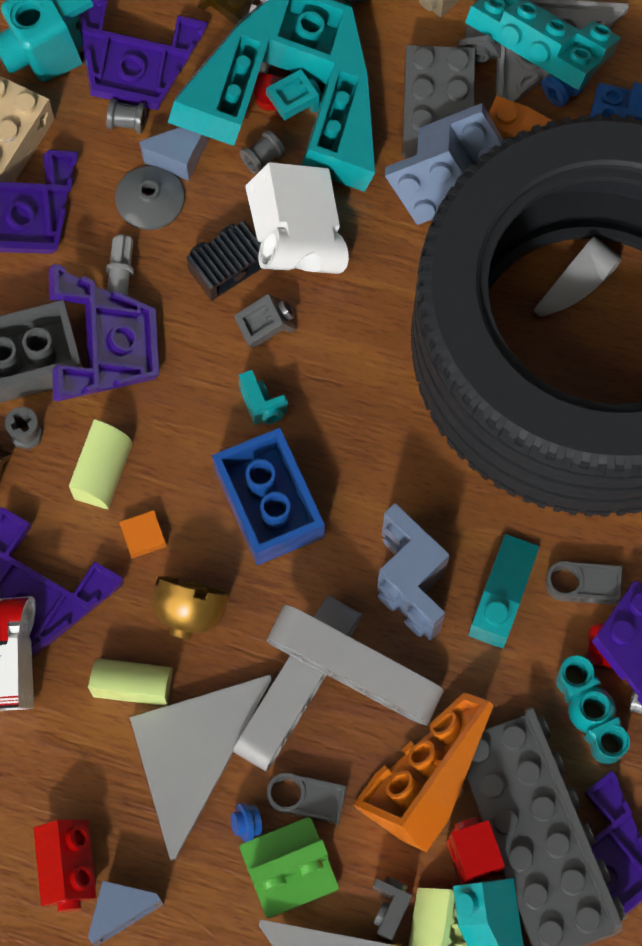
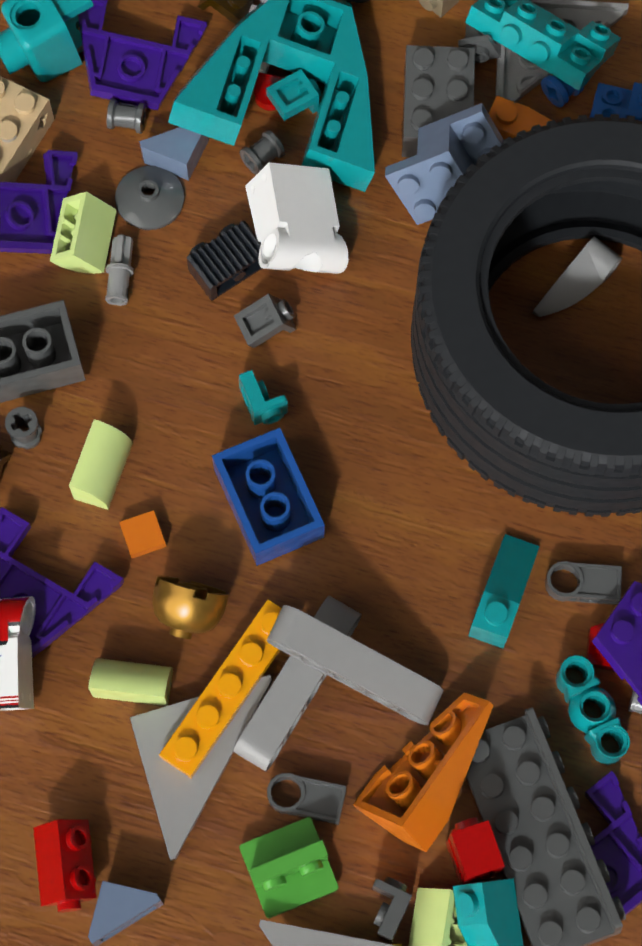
(83, 234): none -> yellowish green brick
(119, 338): dark purple wing -> none
(223, 695): none -> light orange plate
(246, 821): blue plate -> none
(411, 573): sand blue bracket -> none

